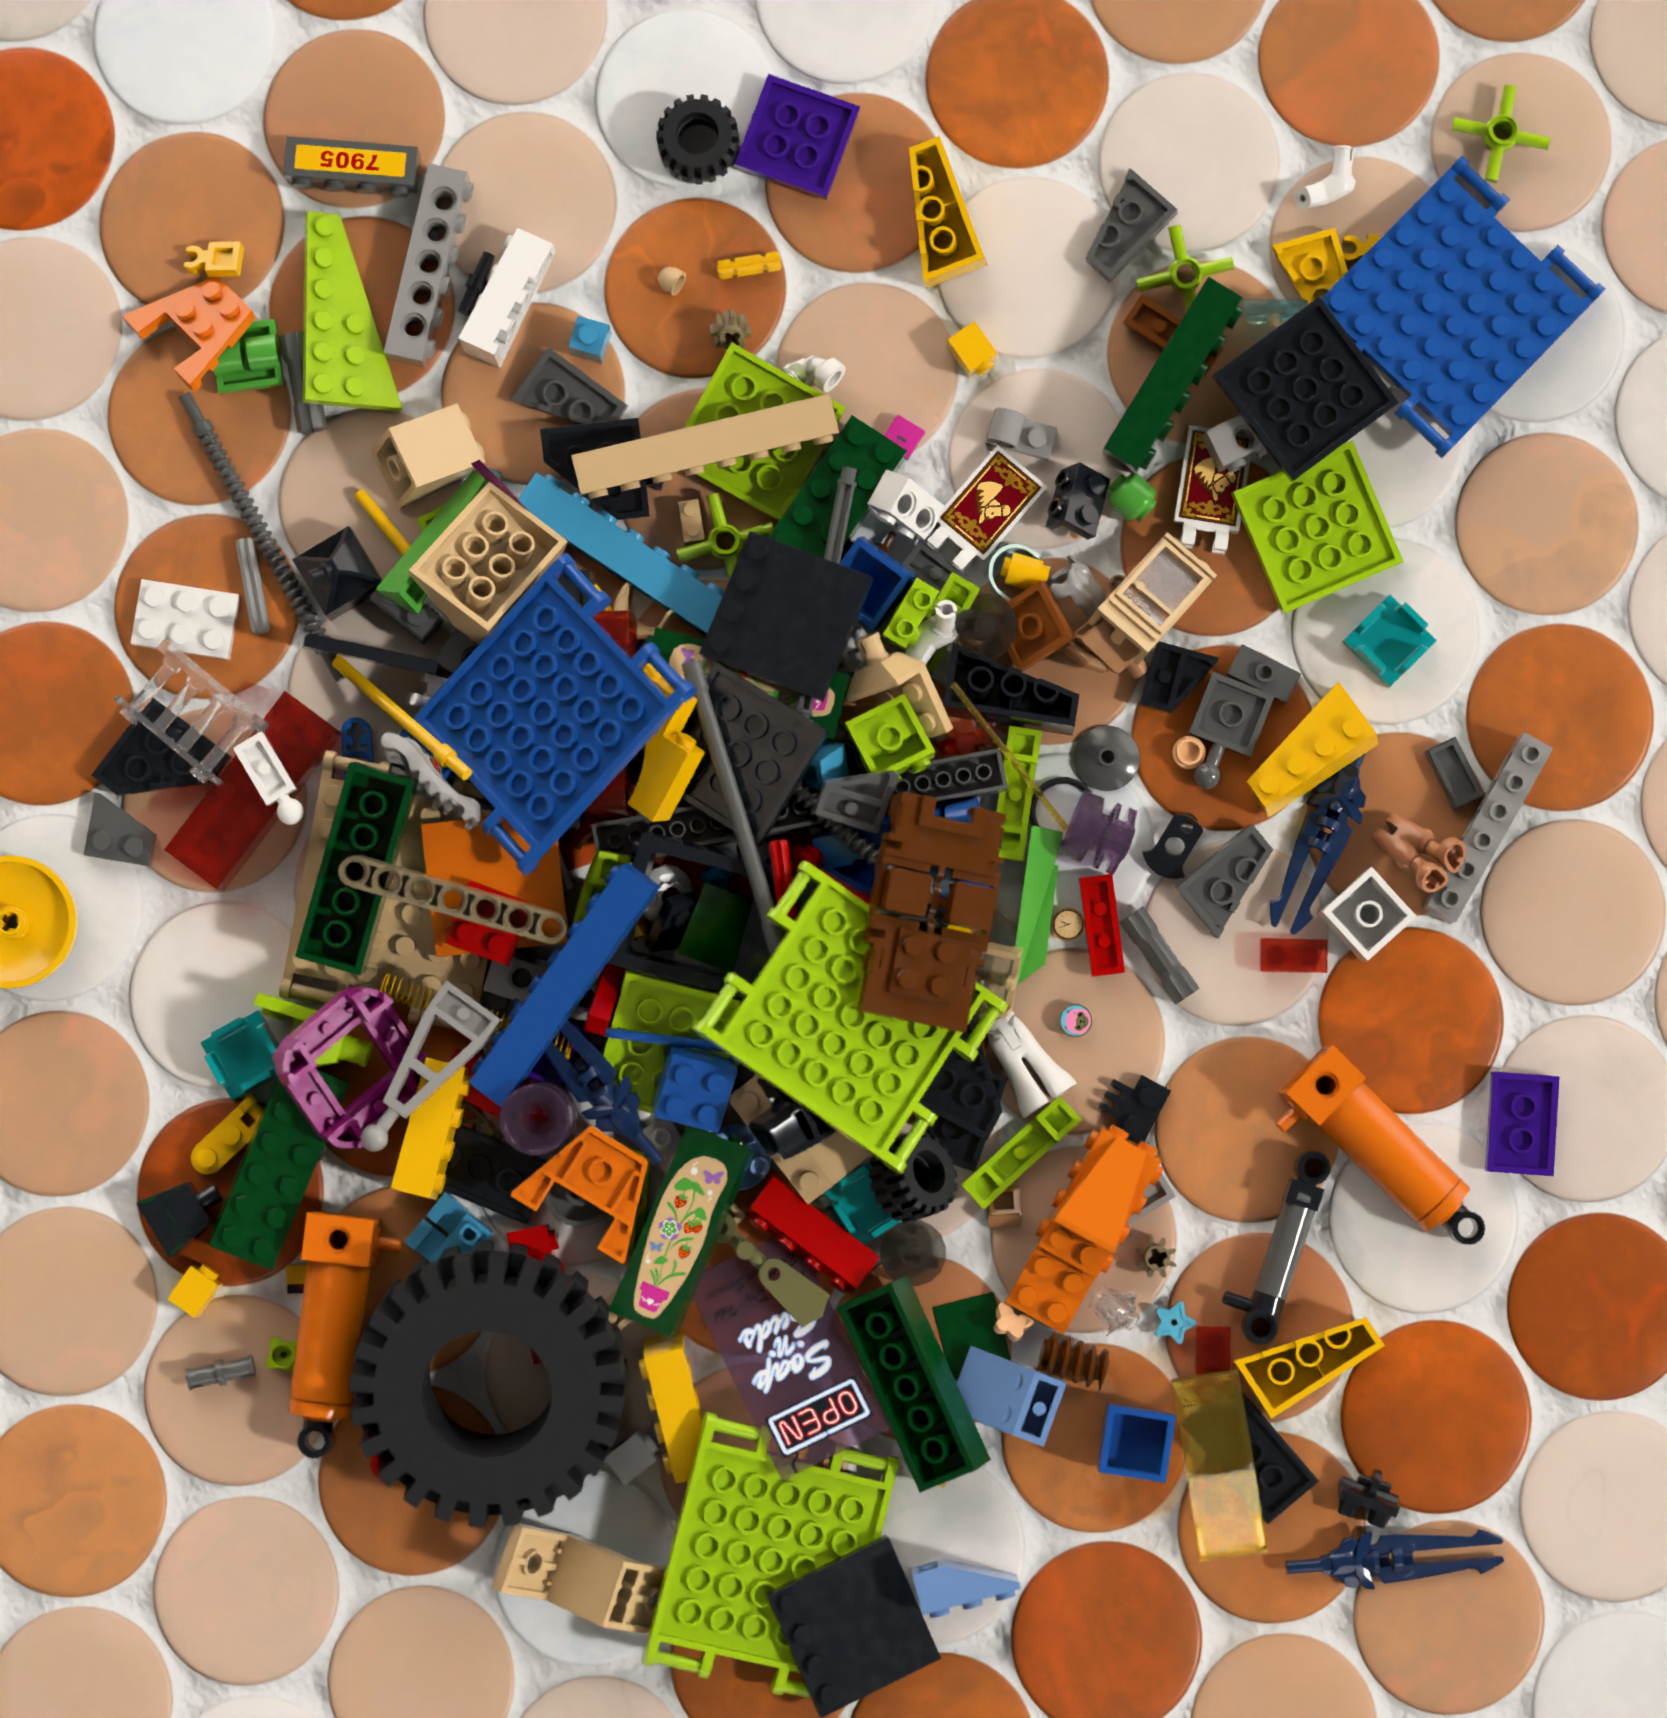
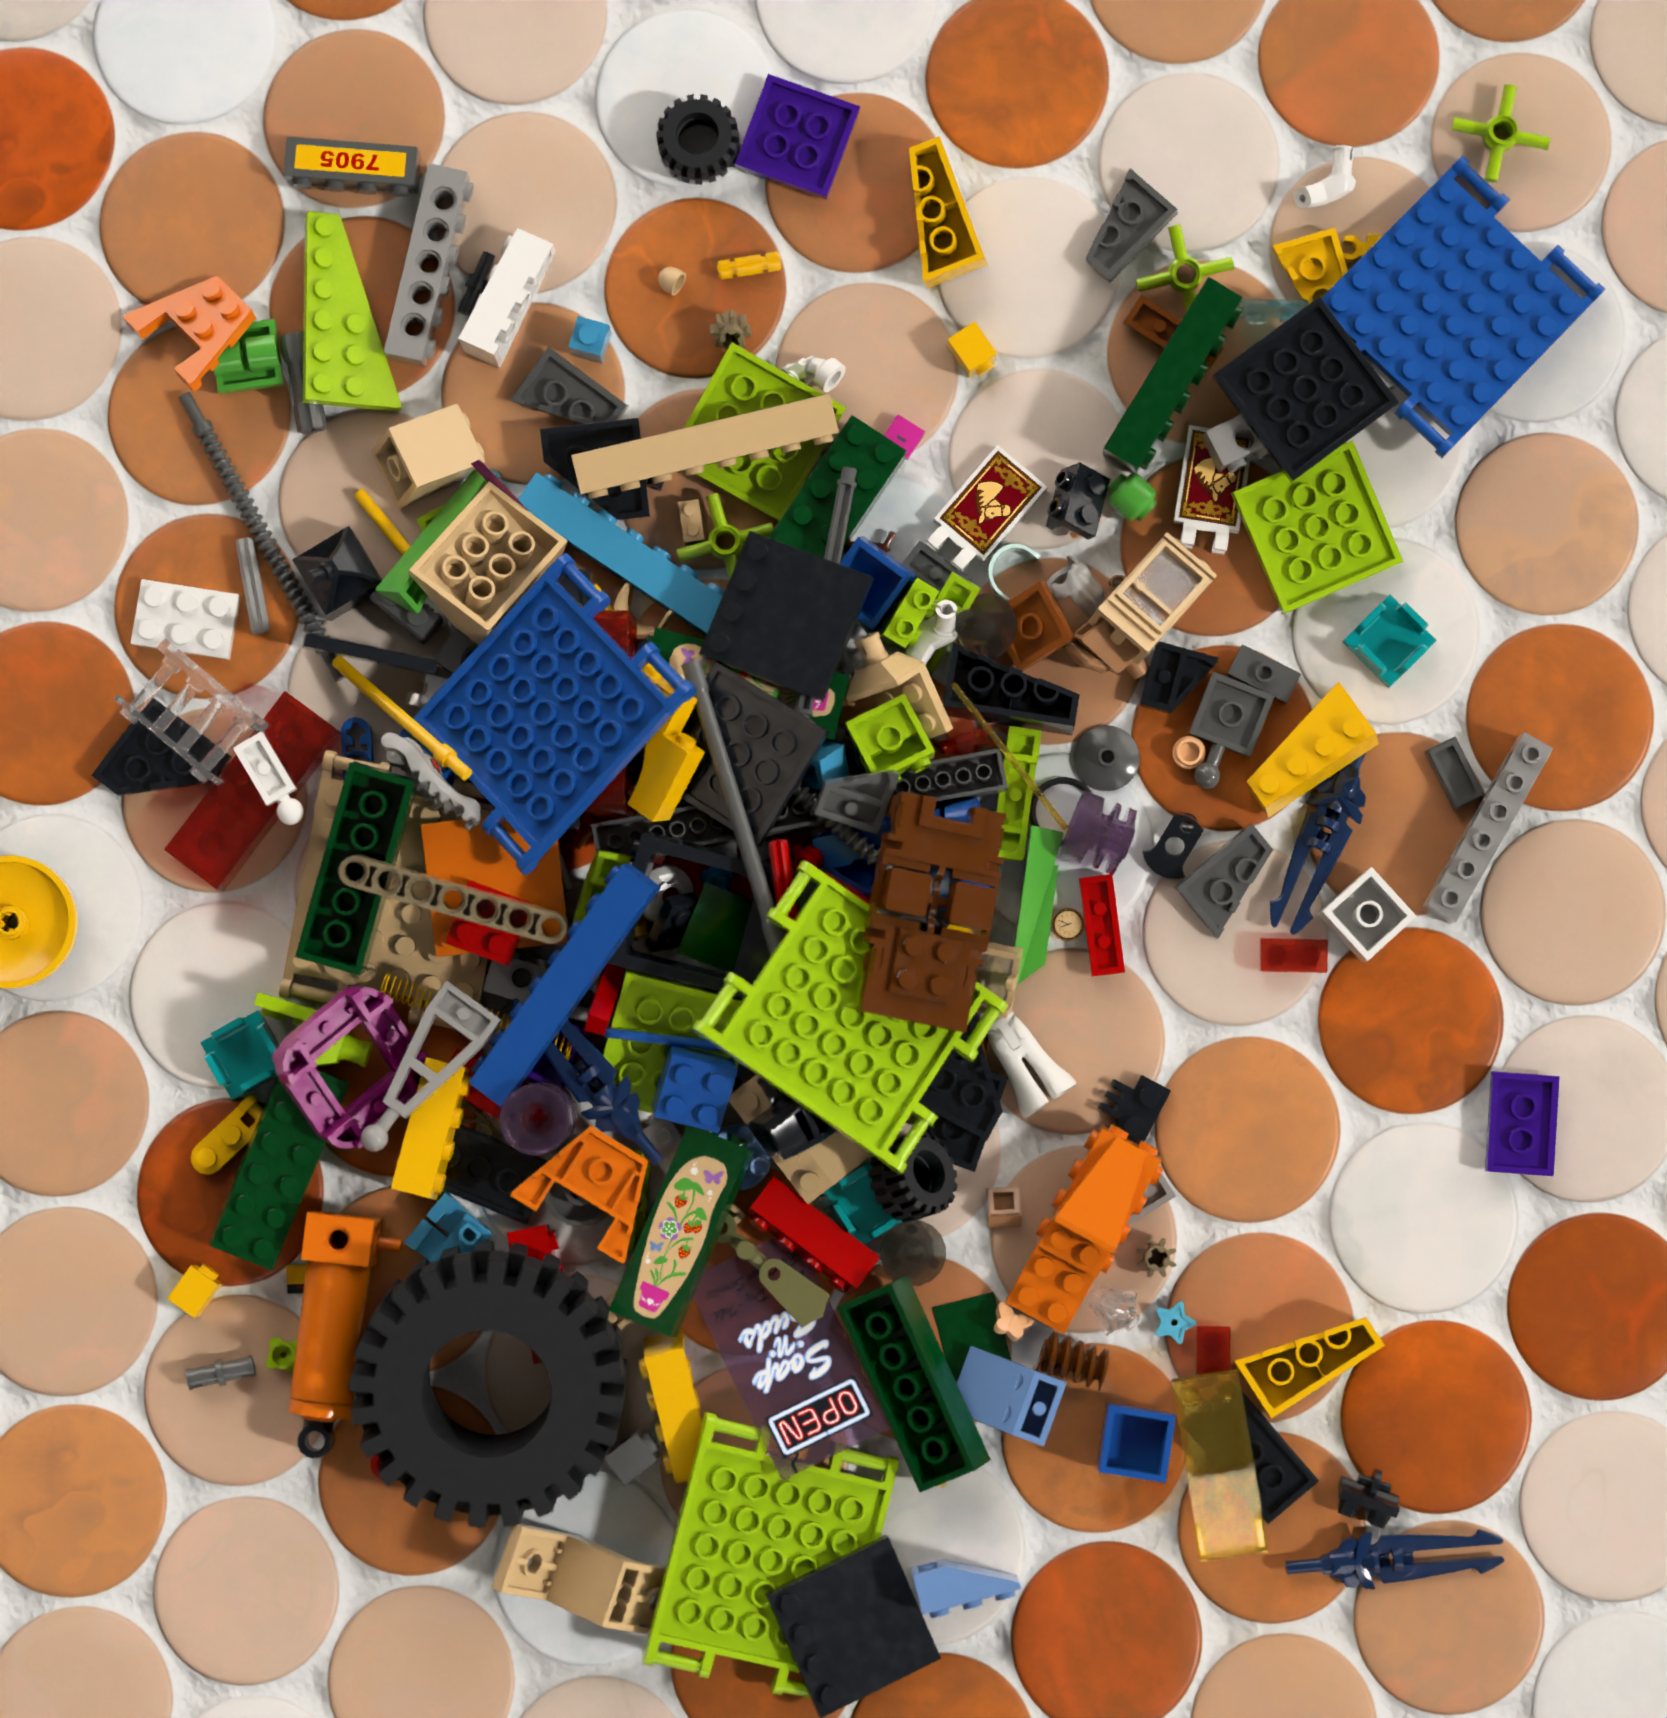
(118, 835): dark grey wing -> none
(180, 1215): black torso -> none
(220, 259): yellow plate -> none
(906, 506): white brick -> none
(1020, 435): light grey plate -> none
(1021, 1152): lime slope -> none
(1023, 571): yellow brick -> none
(1075, 1020): tile -> none
(1159, 955): dark grey axle -> none
(1284, 1250): piece -> none
(1379, 1143): orange piece -> none
(1410, 842): nougat piece -> none

